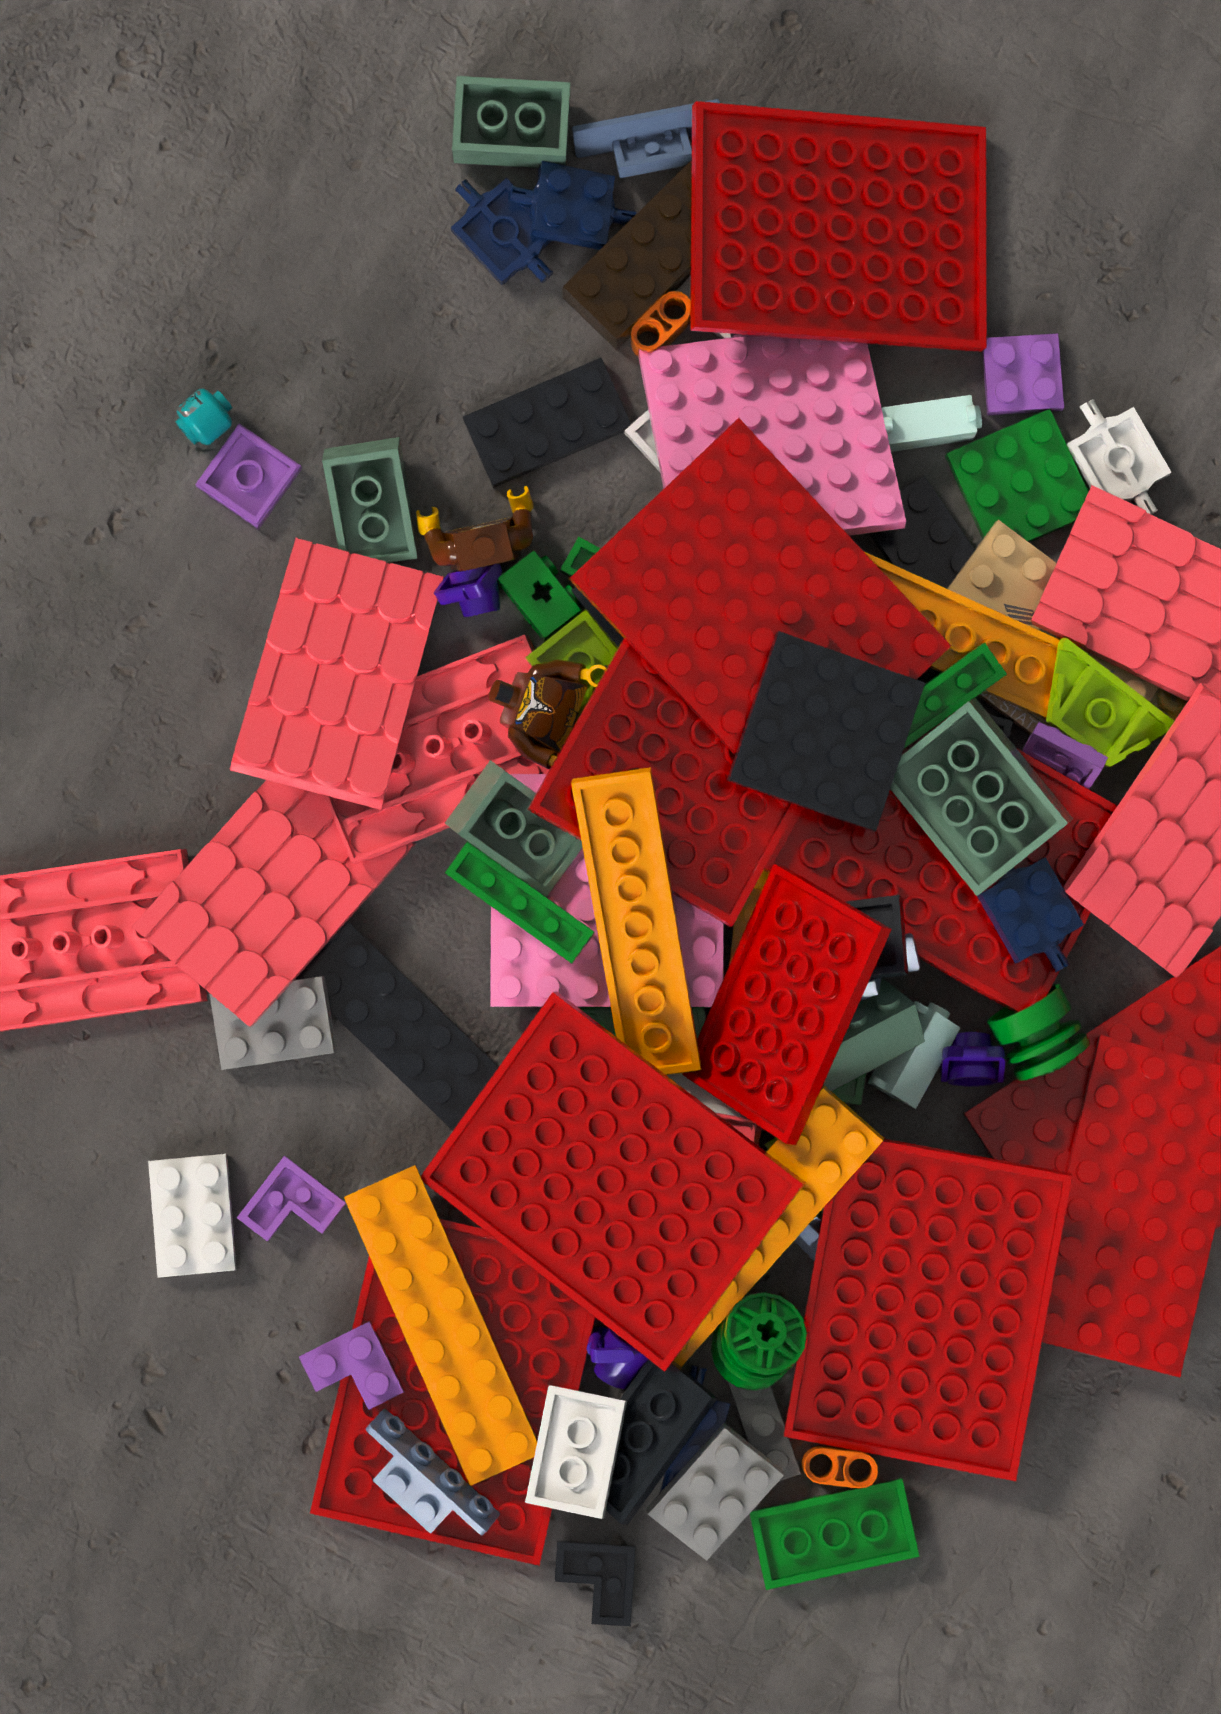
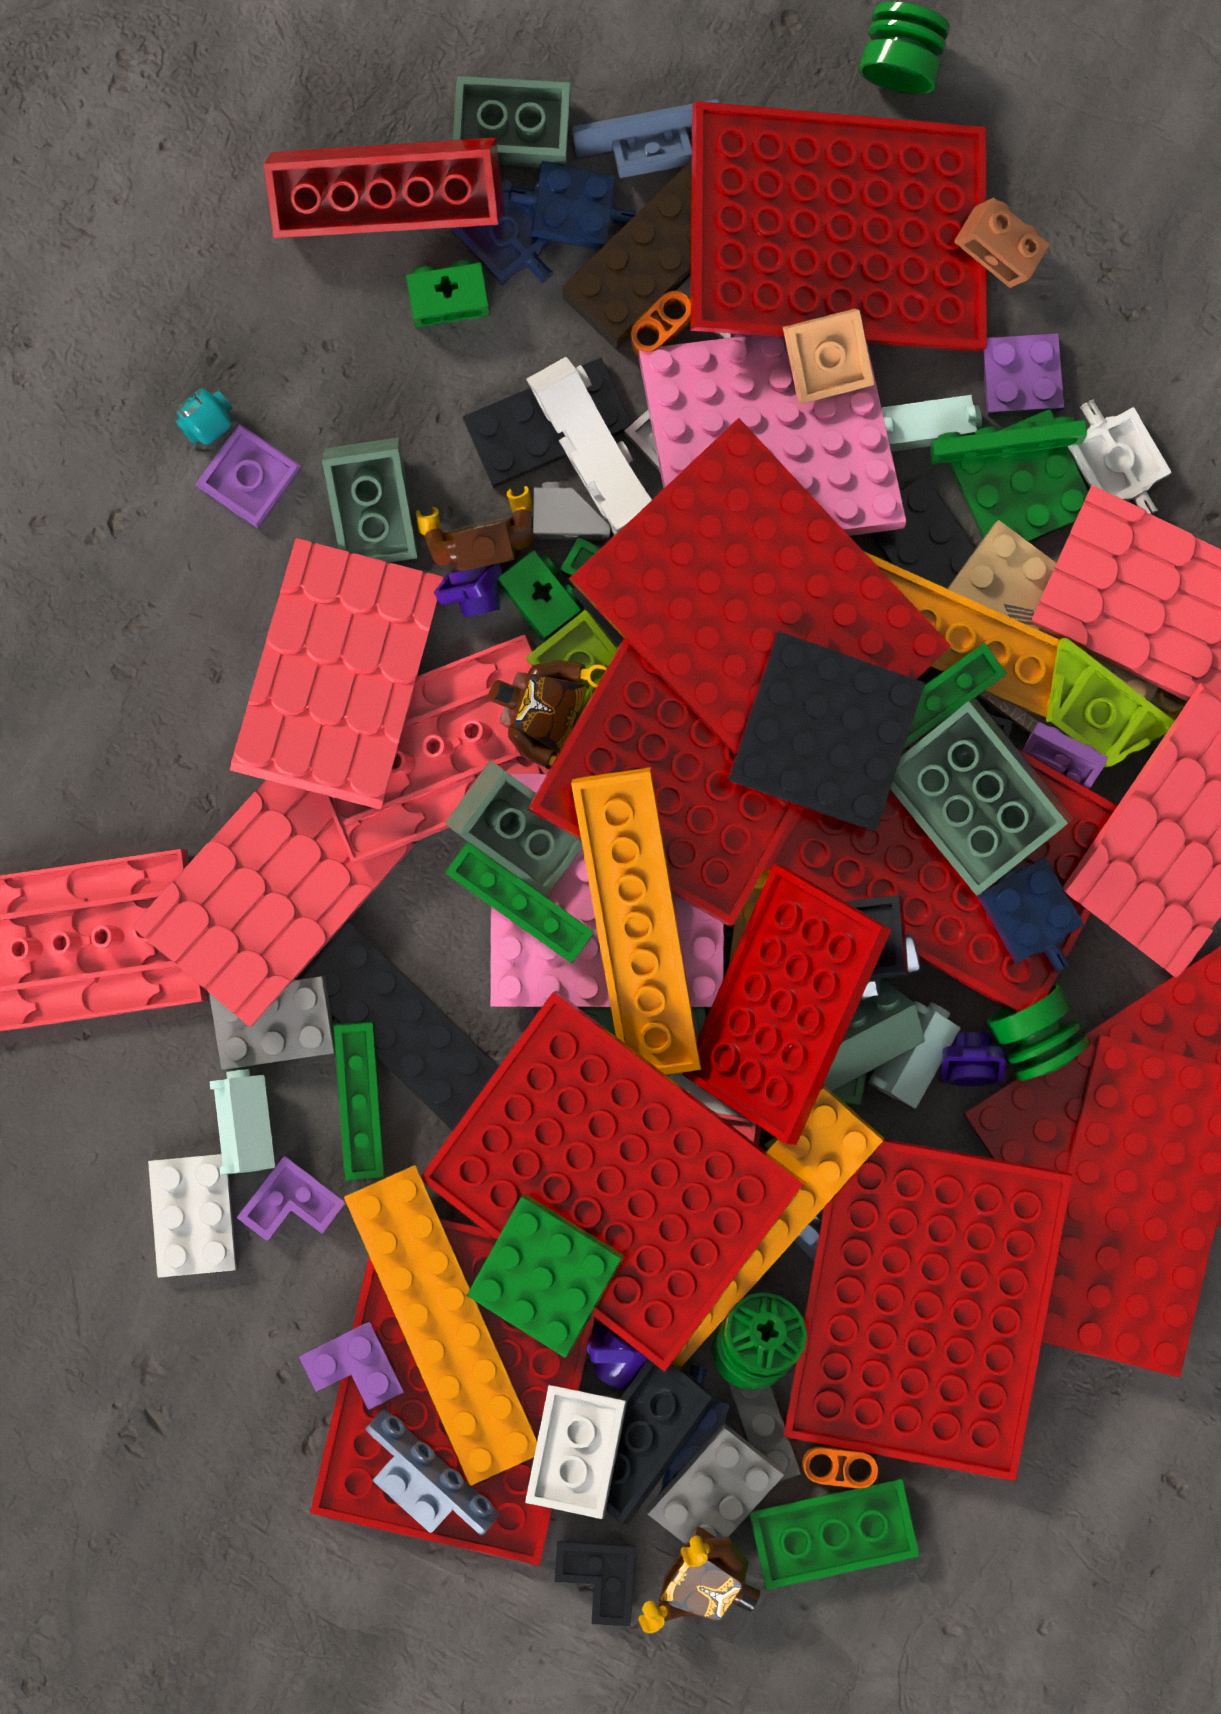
(243, 1123): none -> light aqua brick
(358, 1101): none -> green plate
(384, 188): none -> red brick
(427, 295): none -> green brick
(545, 1275): none -> green plate
(565, 515): none -> light grey slope
(588, 442): none -> white brick
(701, 1583): none -> torso
(828, 356): none -> light nougat plate
(904, 47): none -> green wheel
(1002, 242): none -> nougat brick
(1022, 438): none -> green plate

